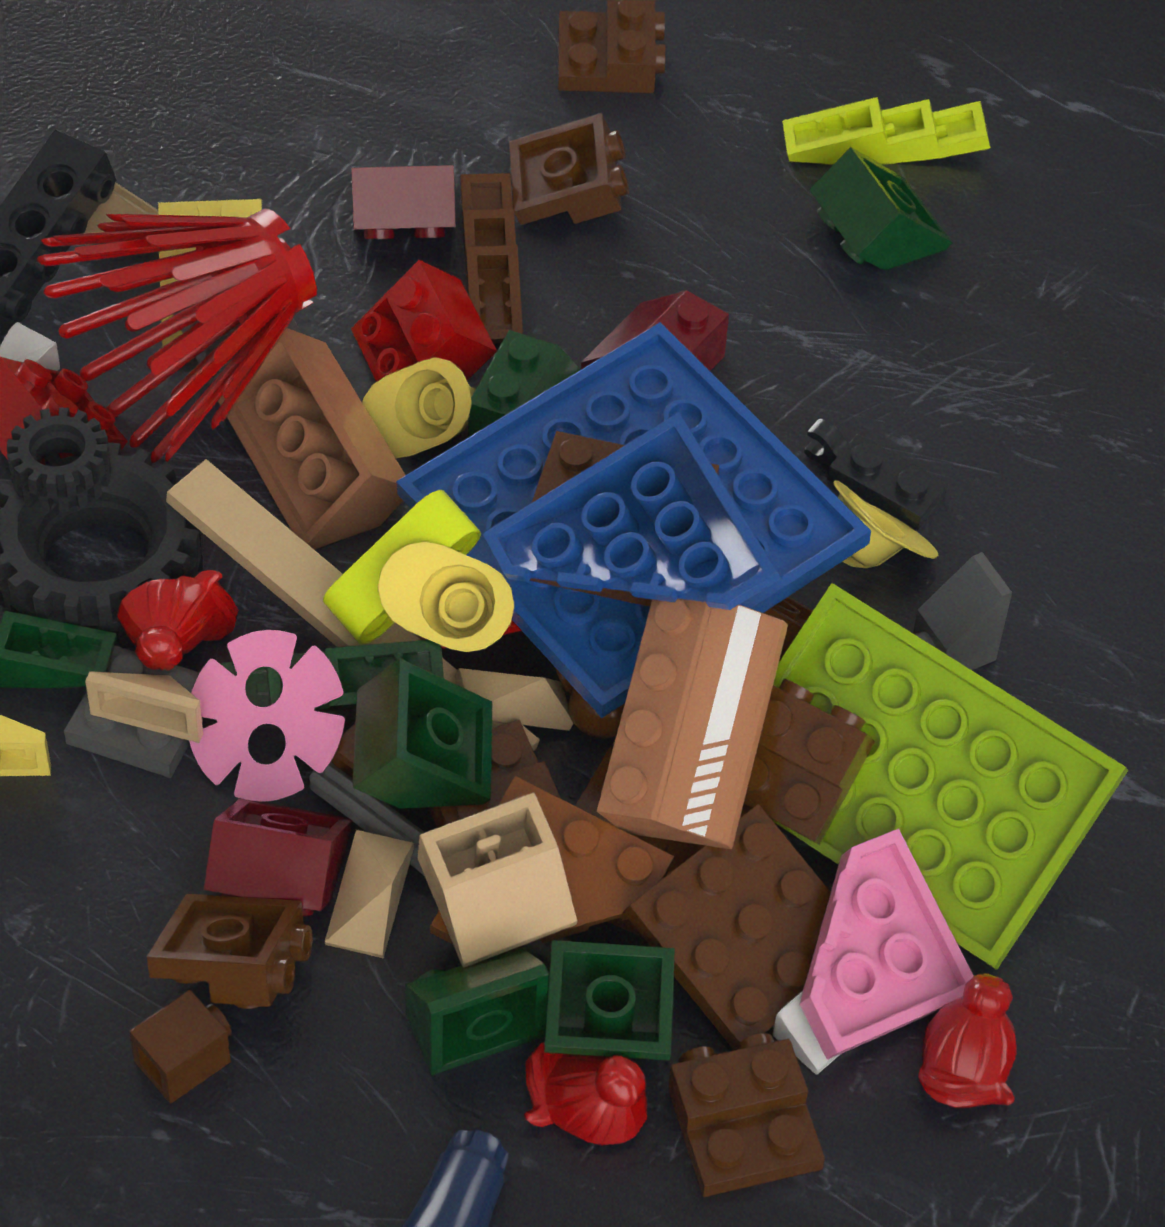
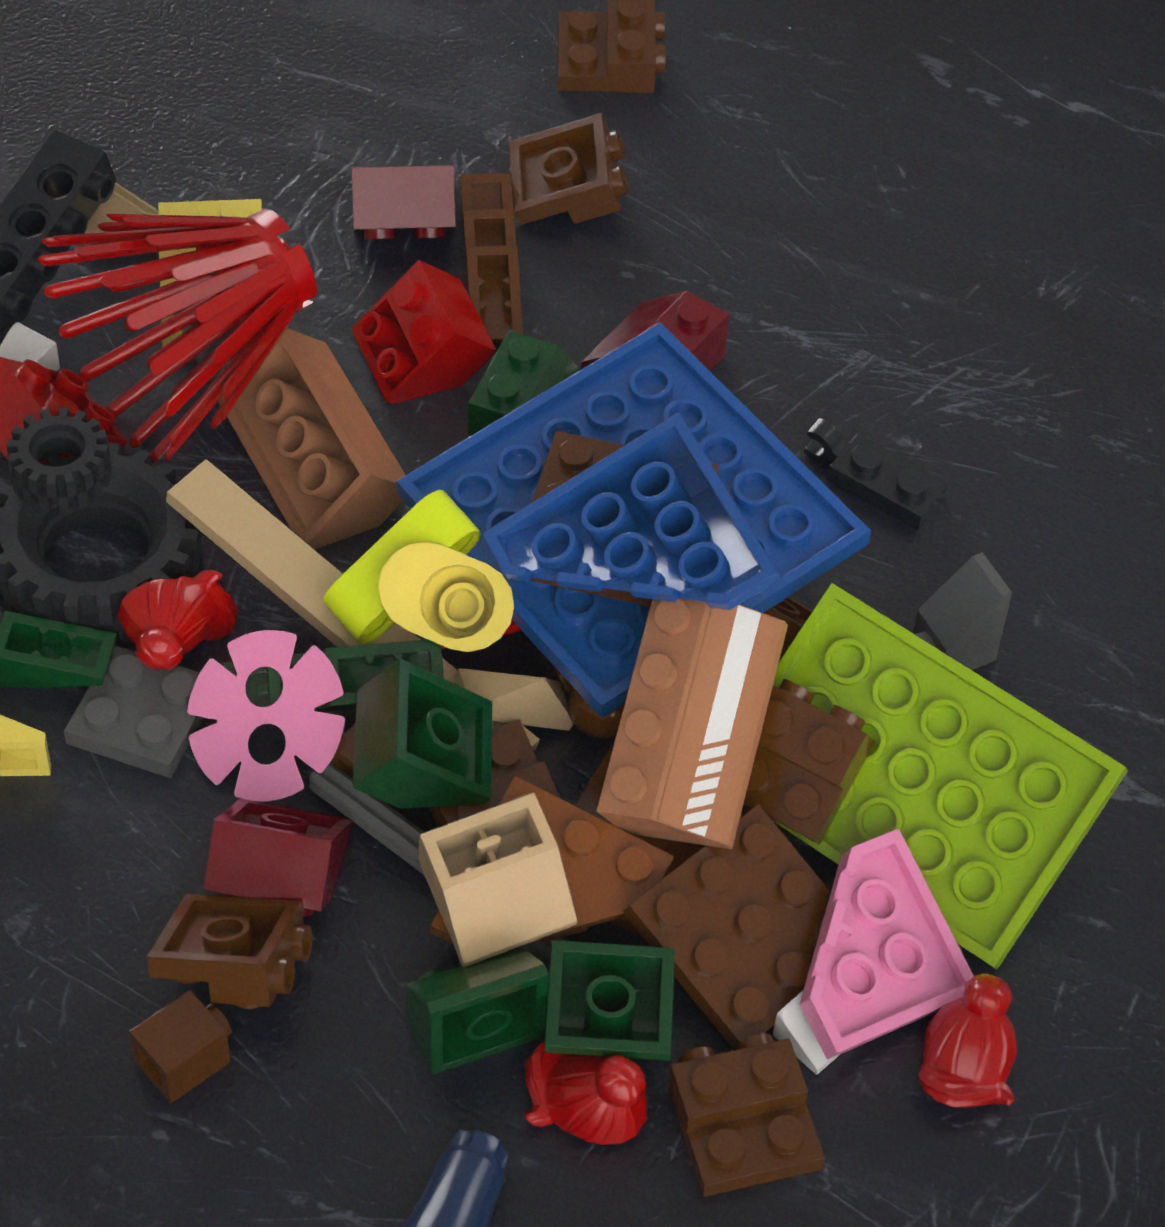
(146, 702): tan slope -> none
(369, 894): tan slope -> none
(420, 406): light yellow piece -> none
(876, 213): dark green slope -> none
(887, 135): neon yellow slope -> none
(887, 533): light yellow piece -> none

